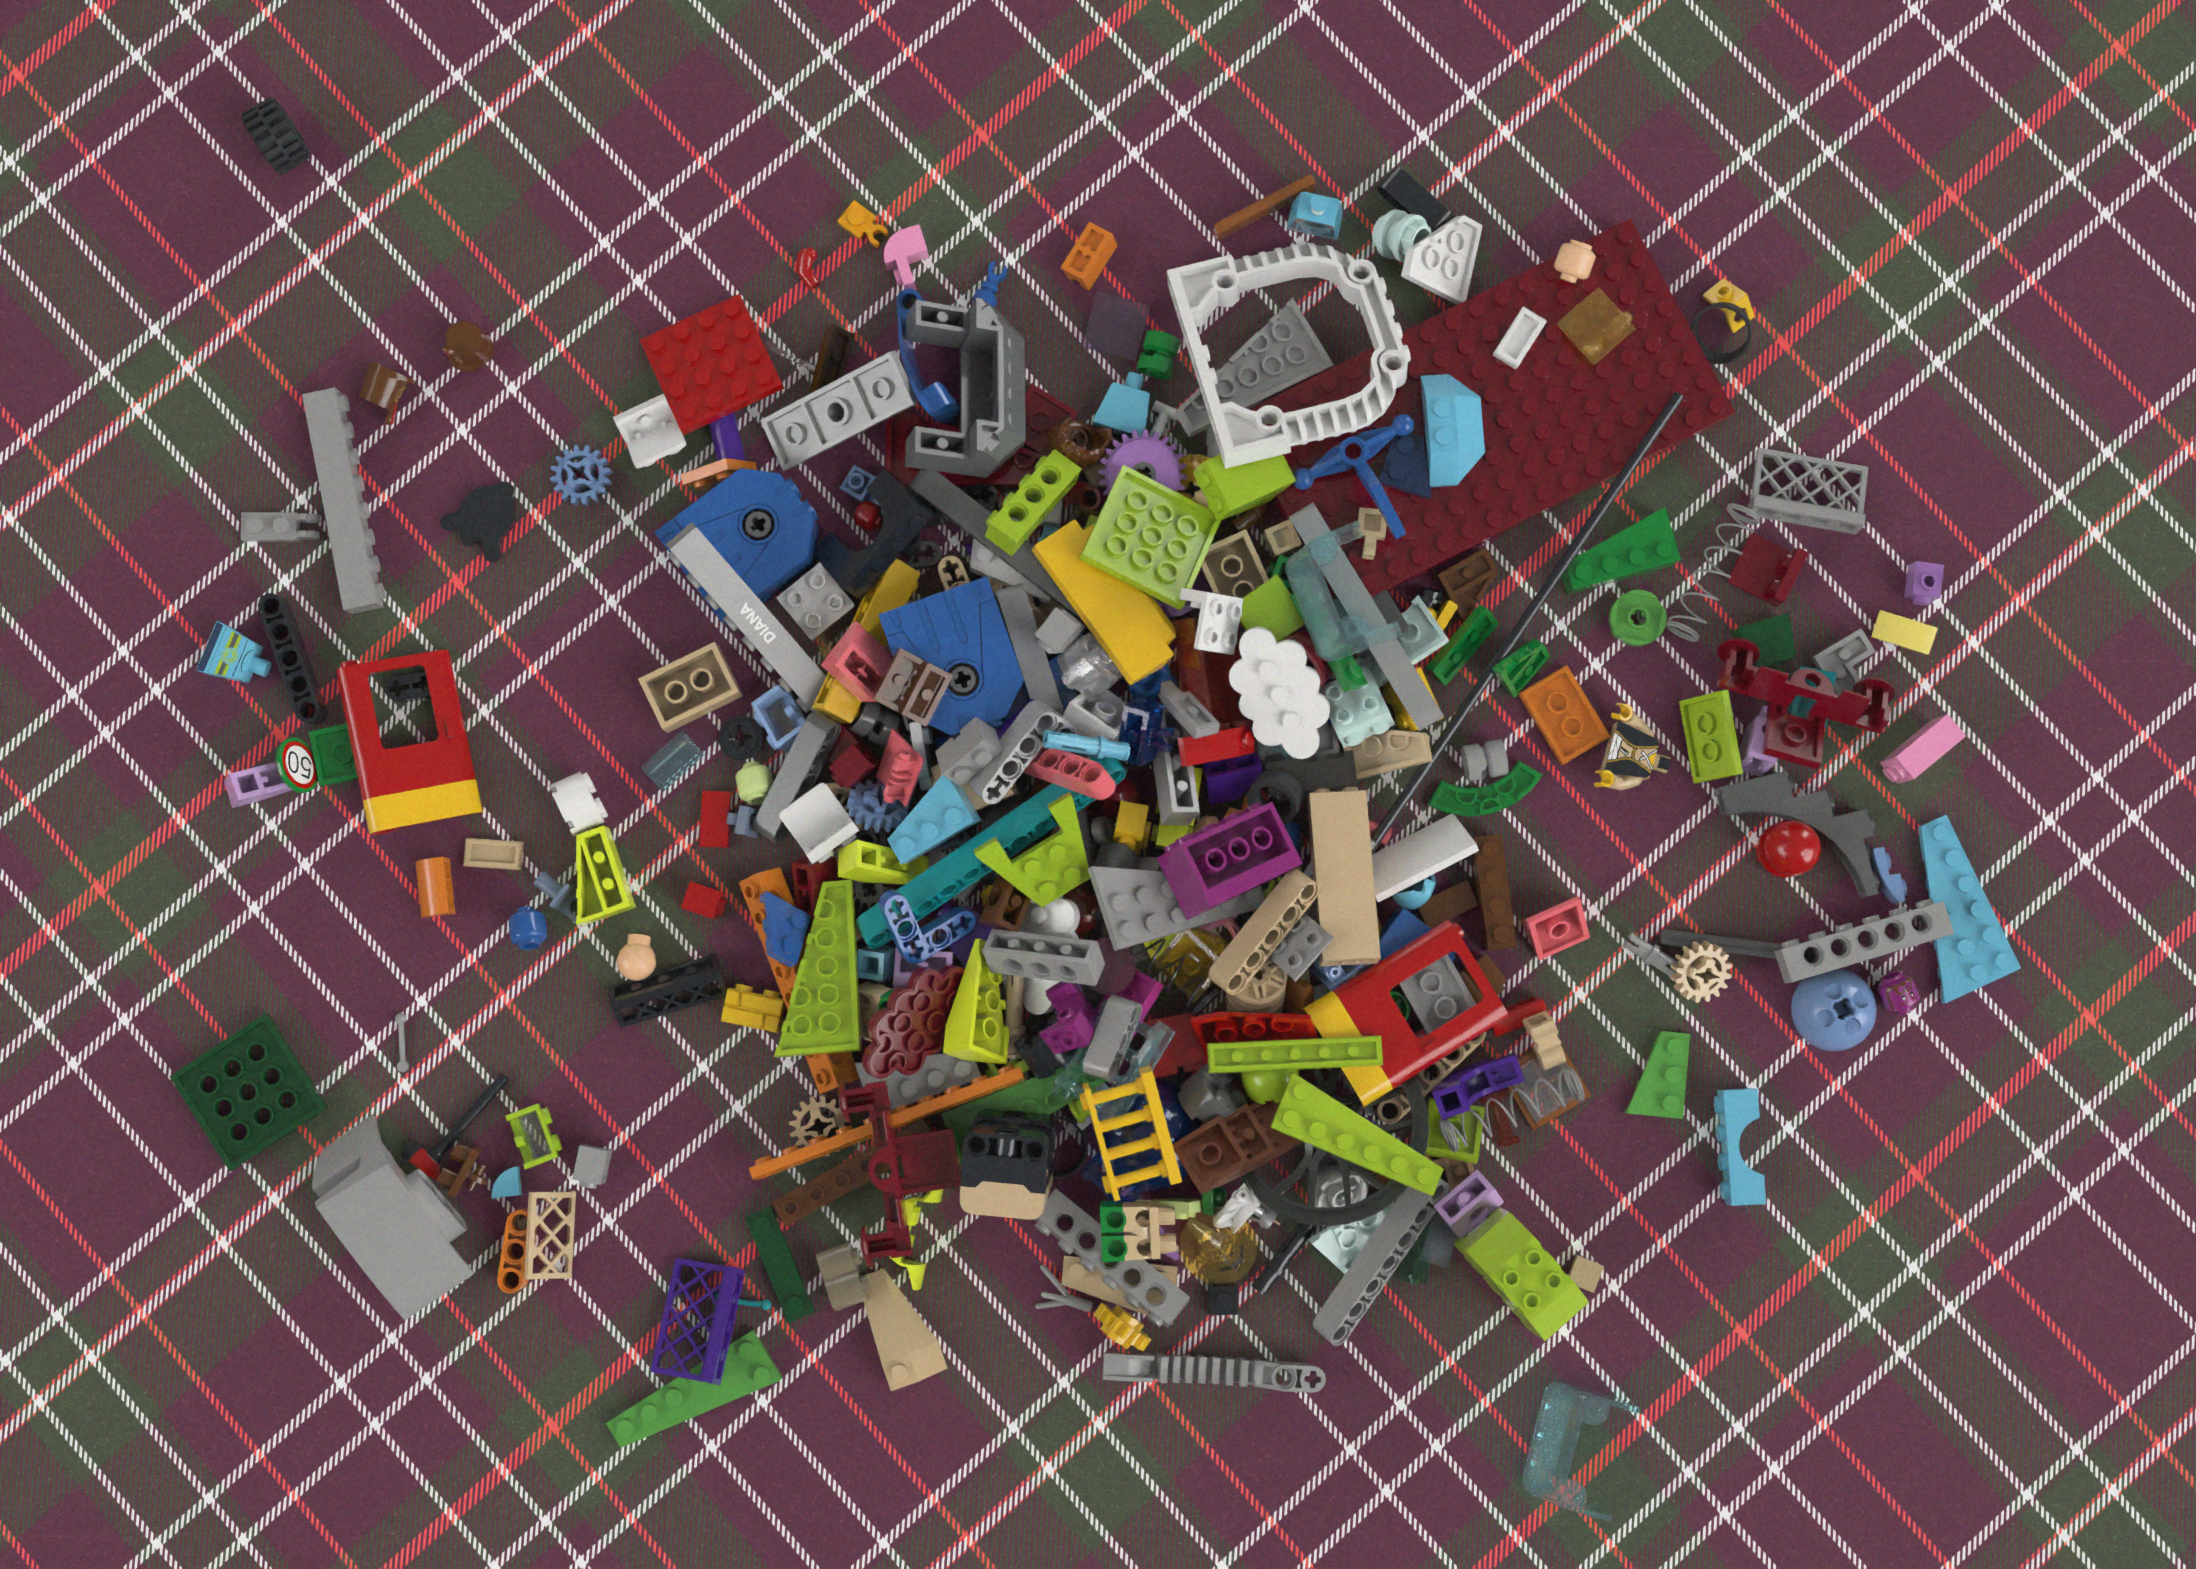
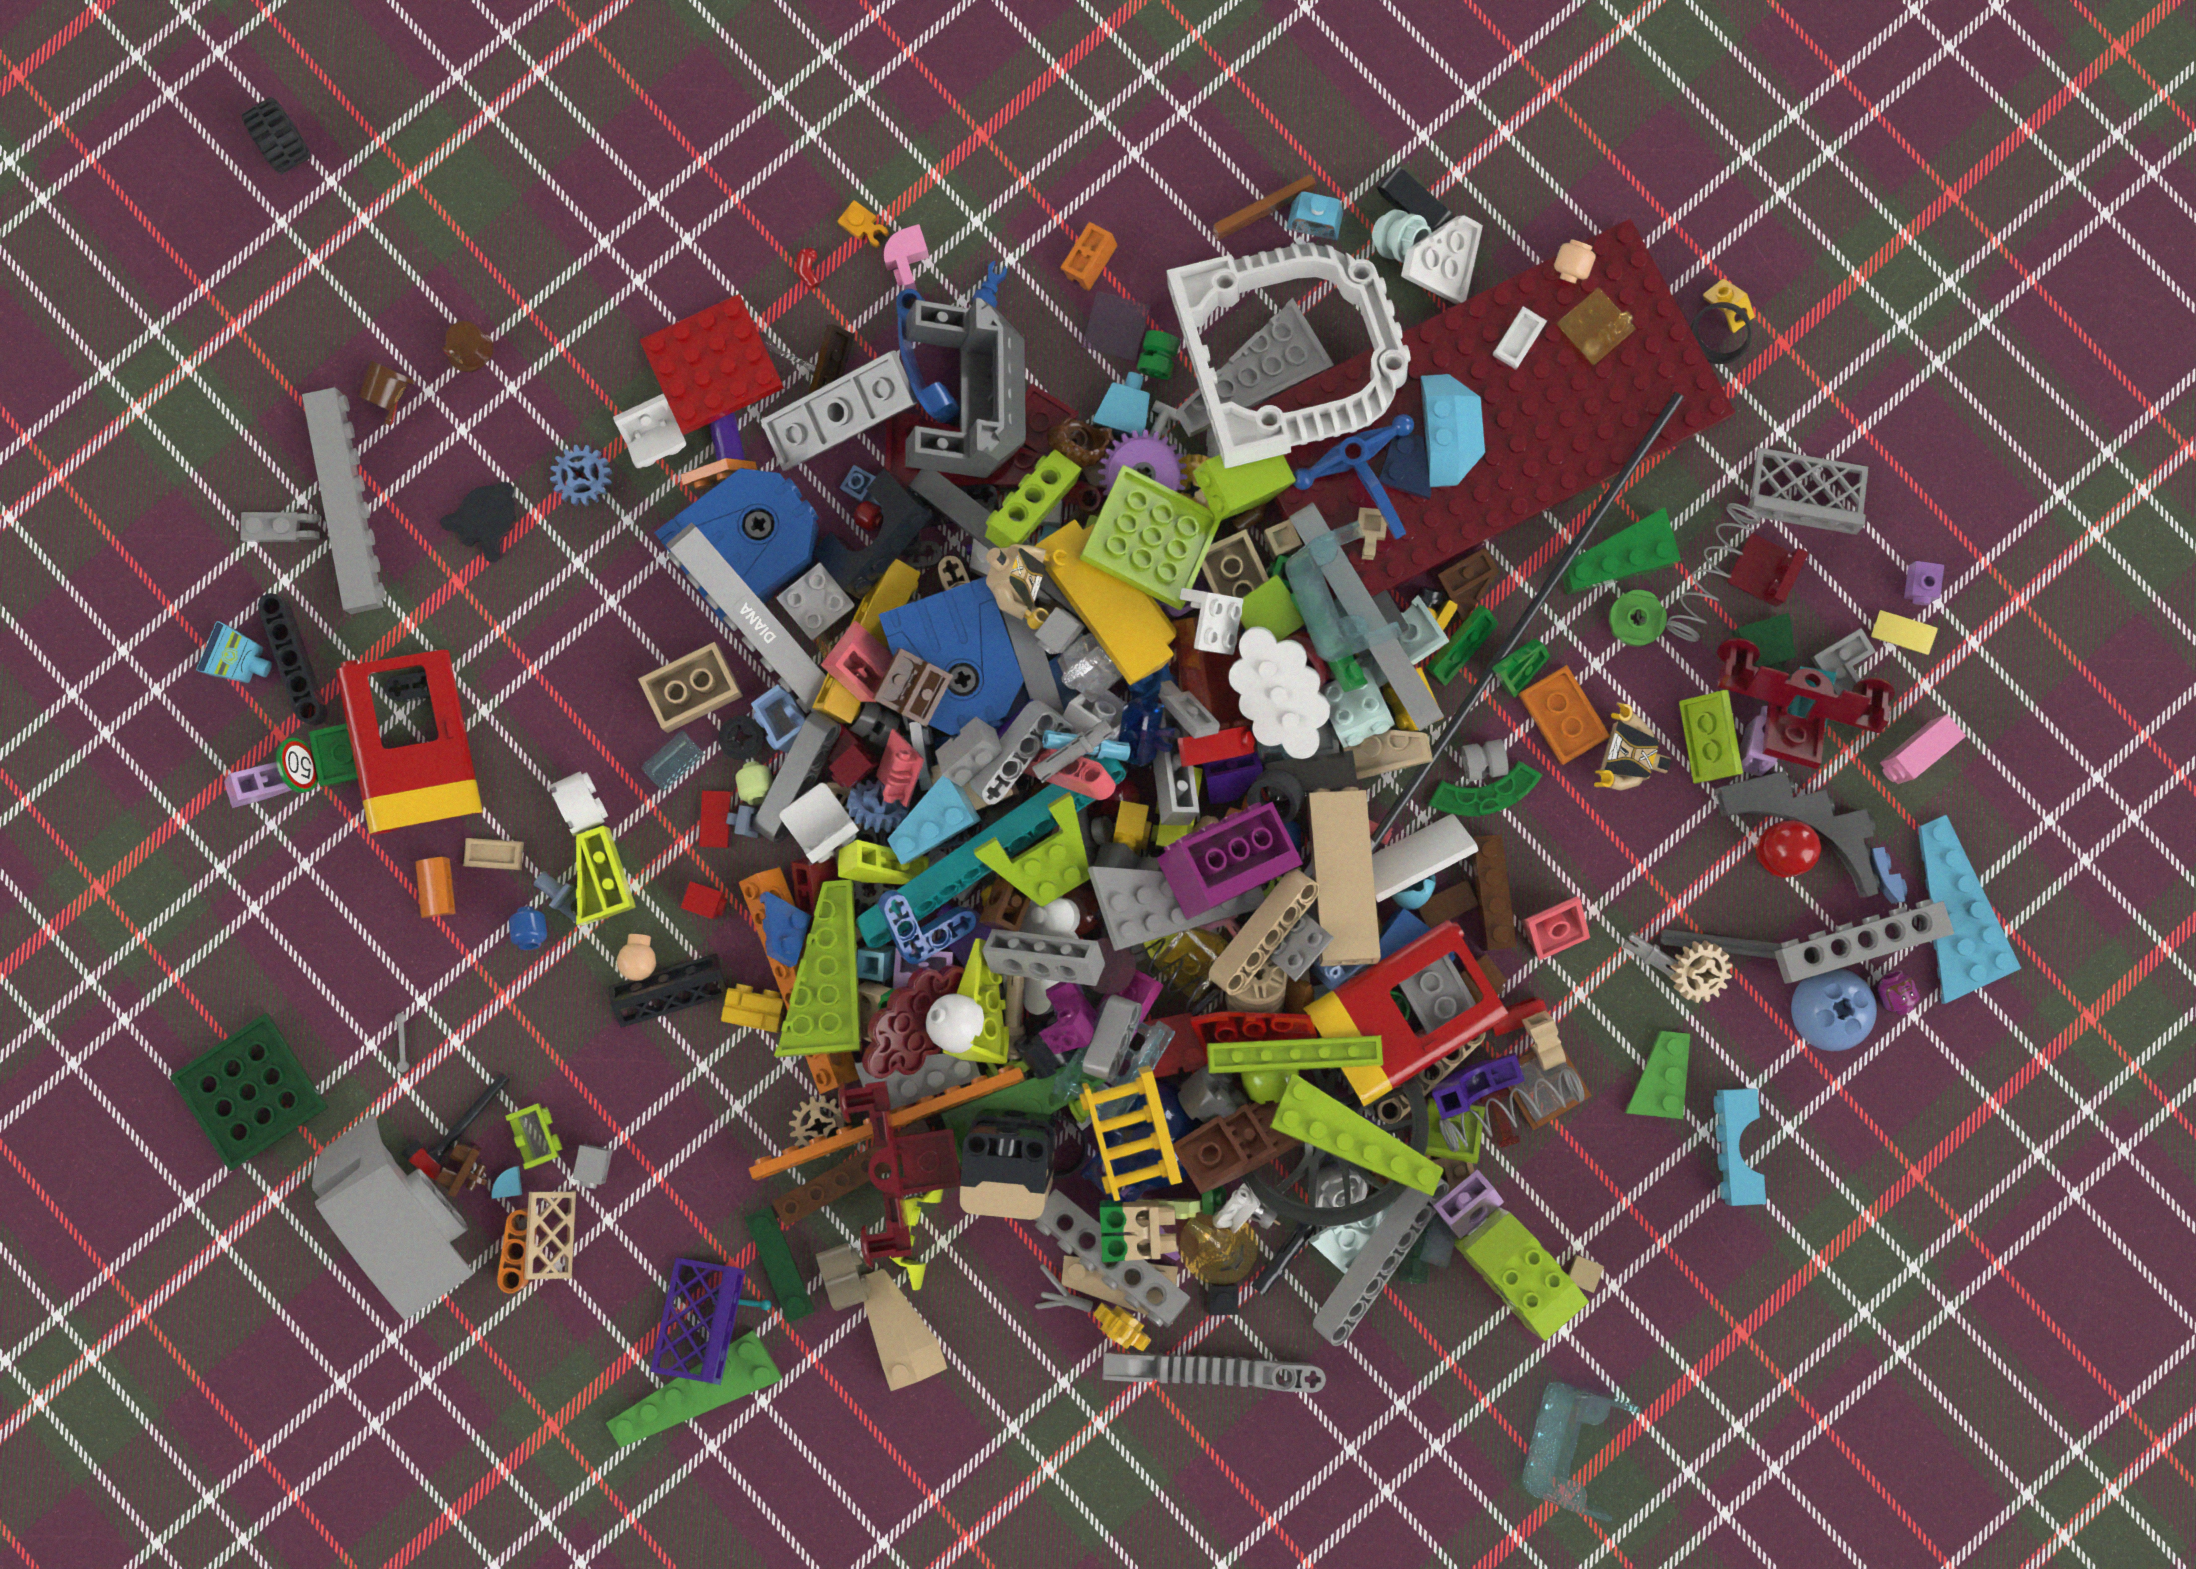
(954, 1022): none -> white cylinder
(1017, 577): none -> torso
(1076, 748): none -> light grey pin

